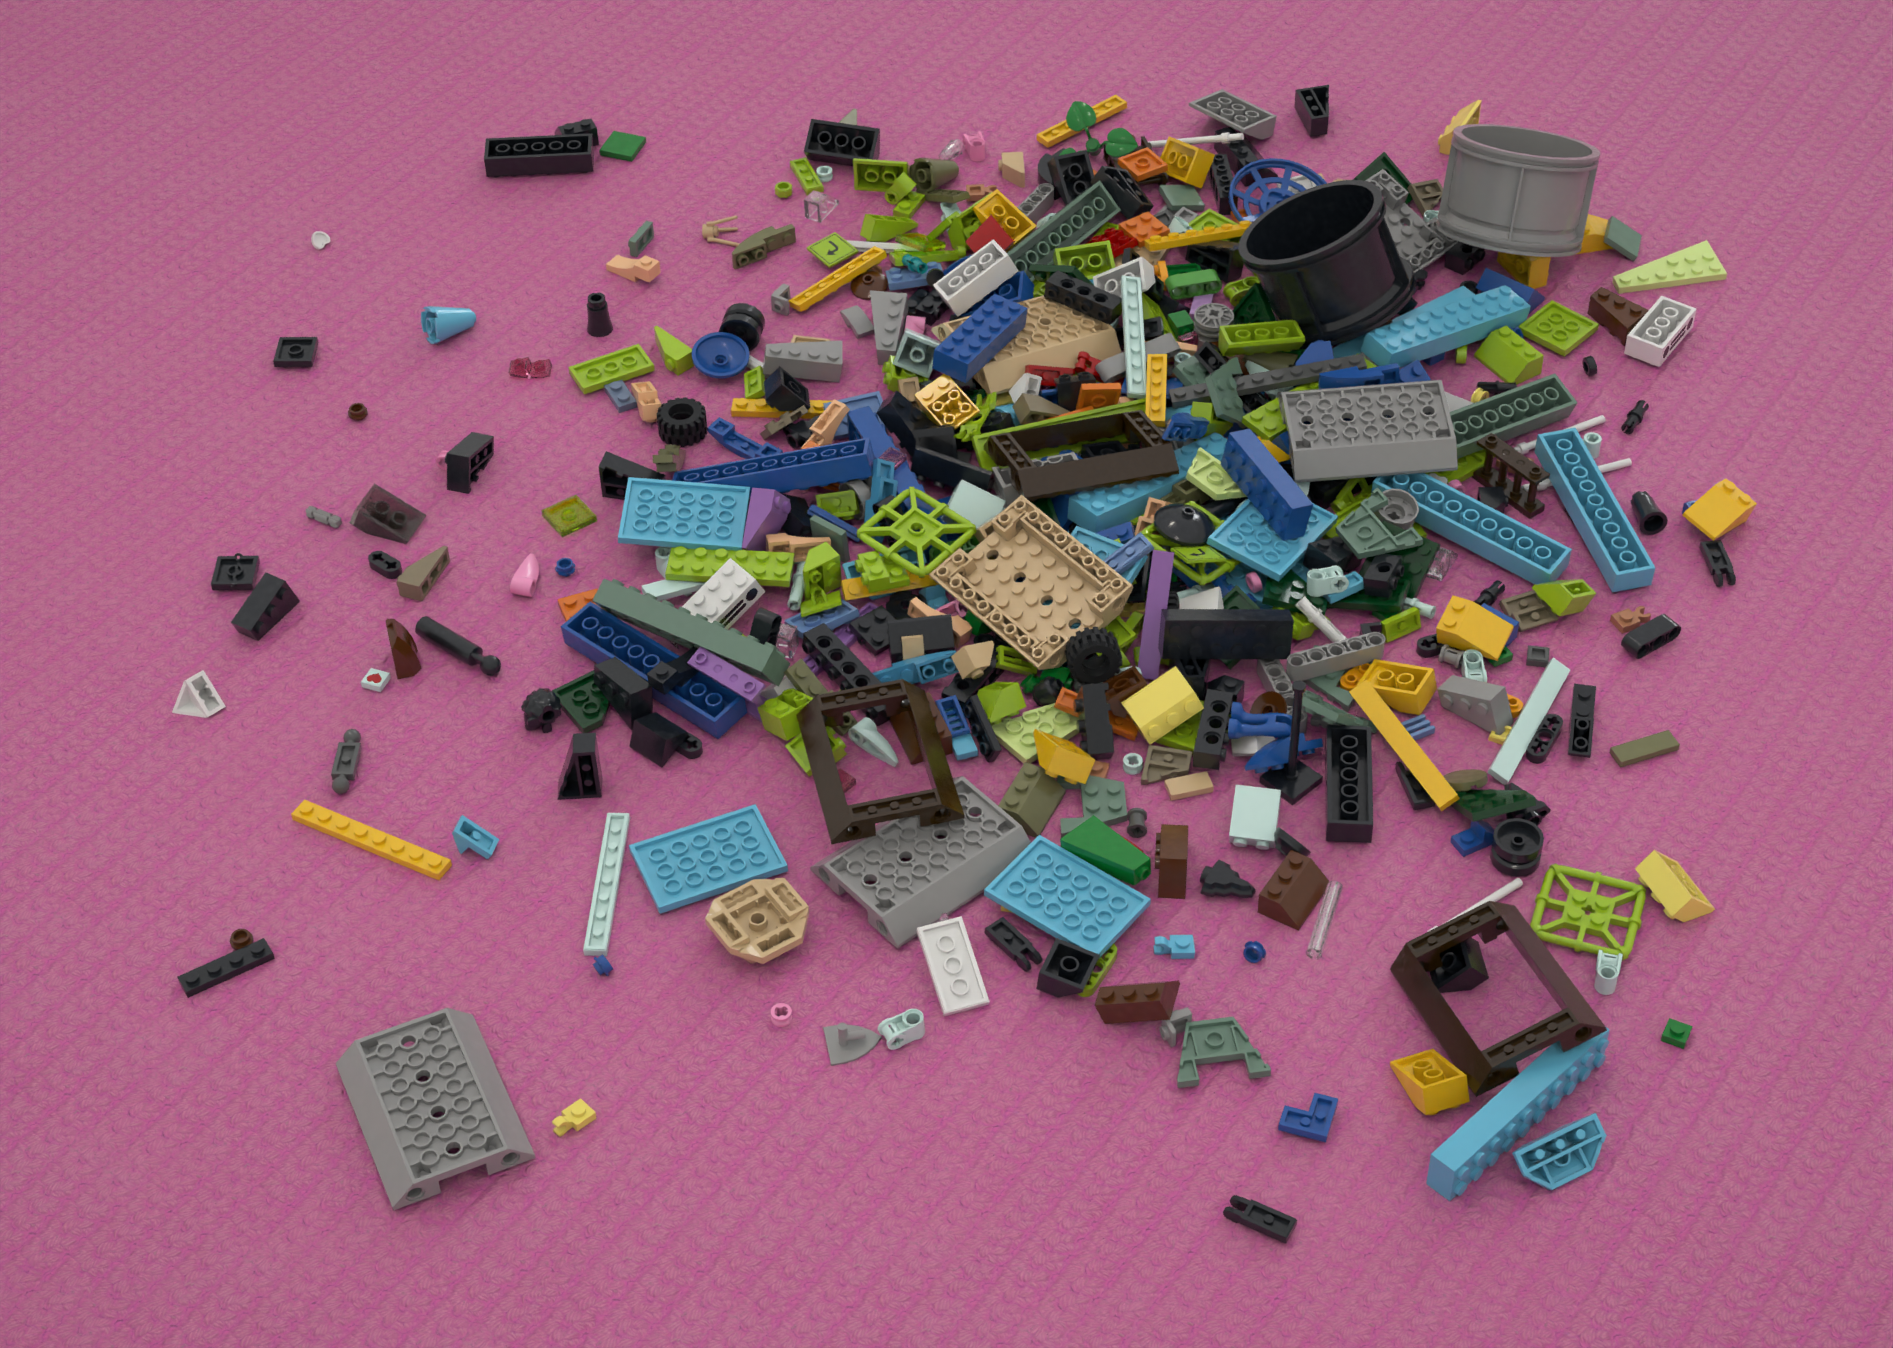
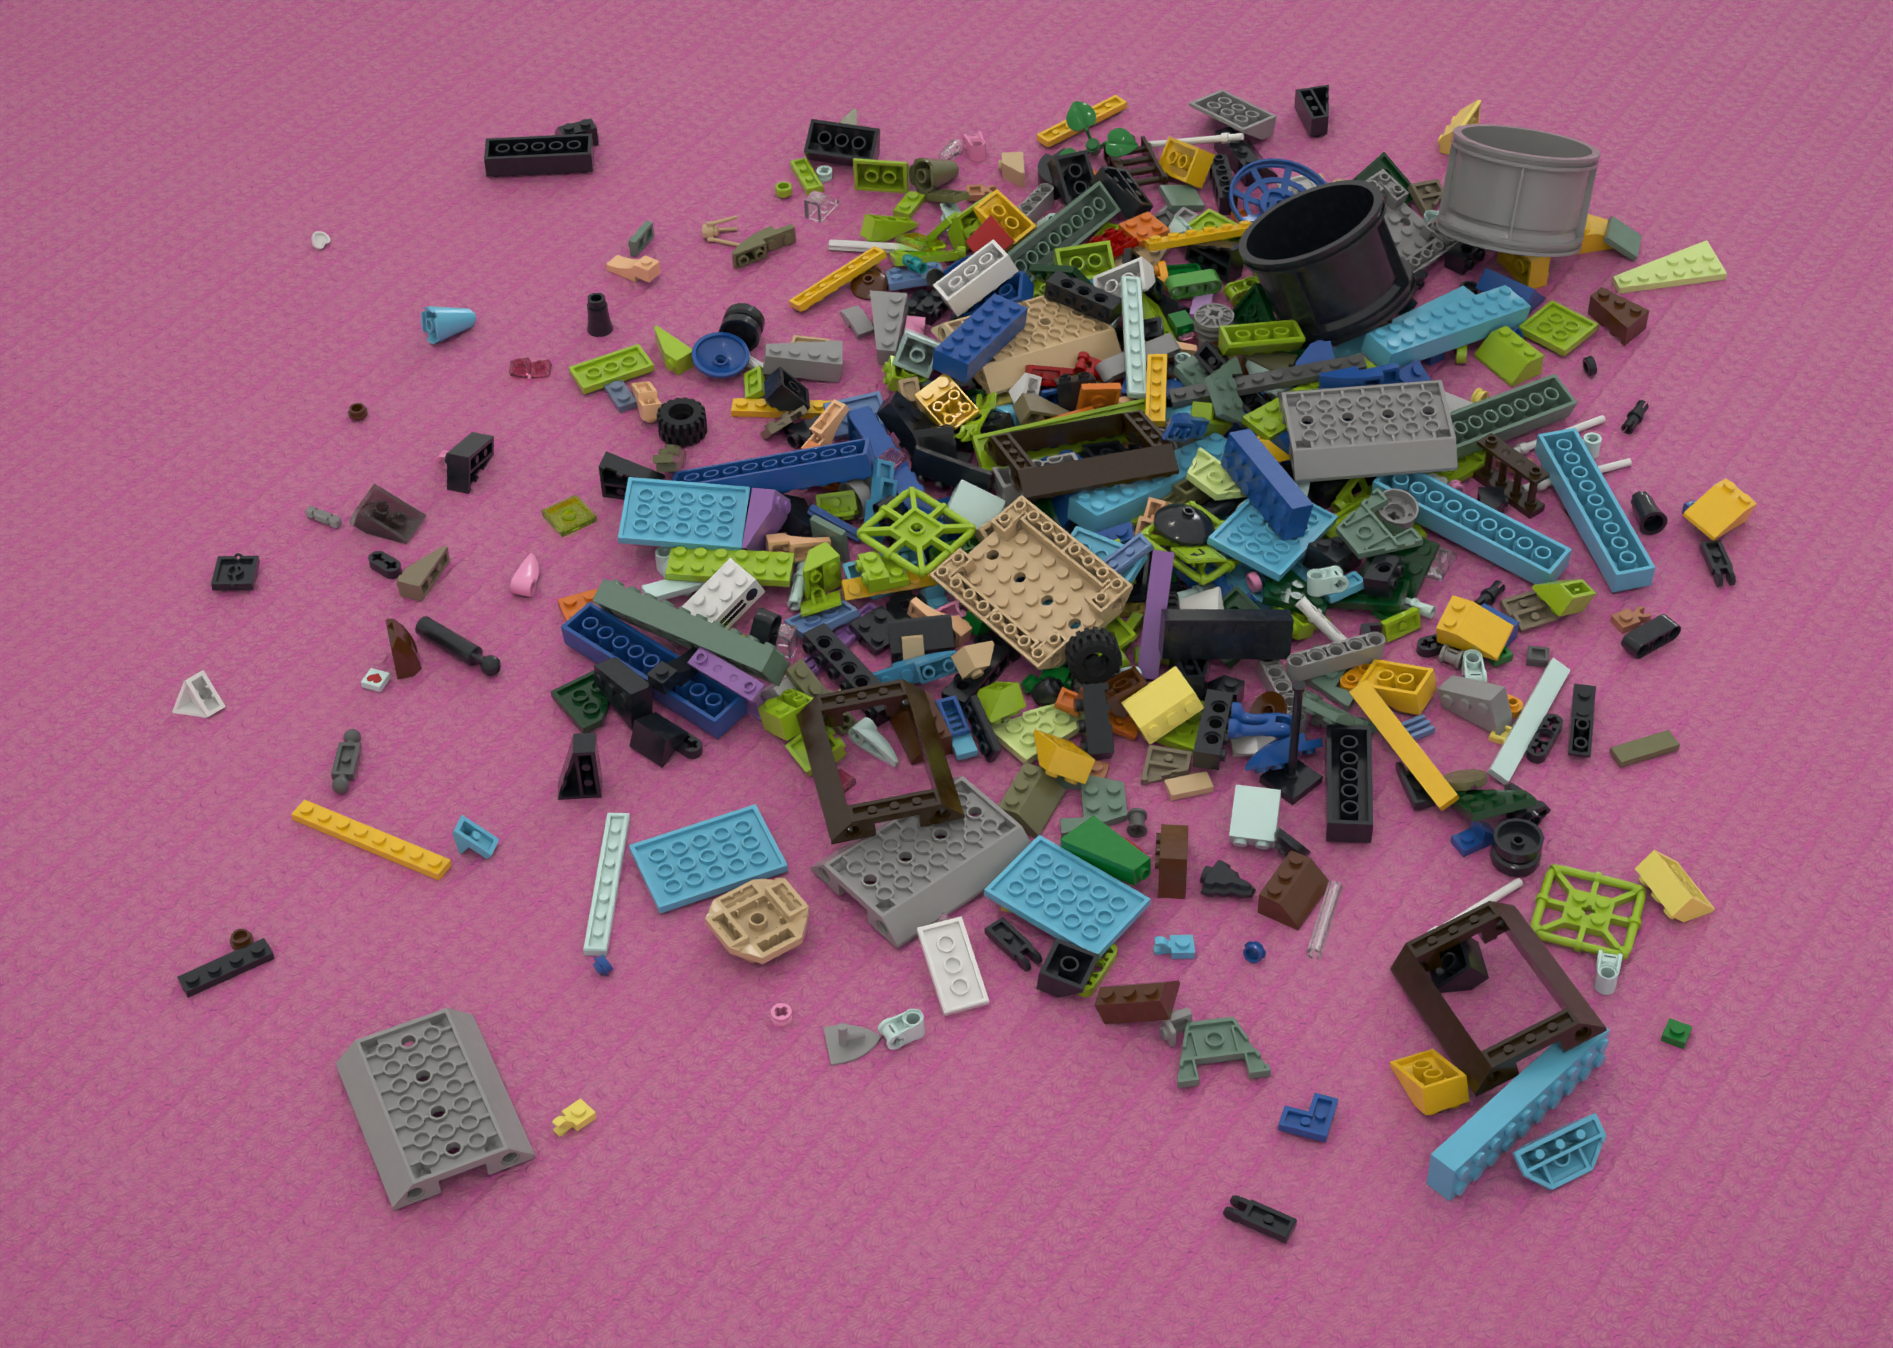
(265, 607): black wedge -> none
(295, 352): black plate -> none
(541, 709): black animal -> none
(565, 567): blue plate -> none
(622, 146): green tile -> none
(742, 446): blue slope -> none
(780, 299): light grey bracket -> none
(832, 250): lime piece -> none
(899, 189): lime piece -> none
(1013, 664): lime tile -> none
(1135, 768): light aqua bush -> none
(1143, 164): orange plate -> none
(1496, 387): black axle -> none
(1660, 331): white brick -> none

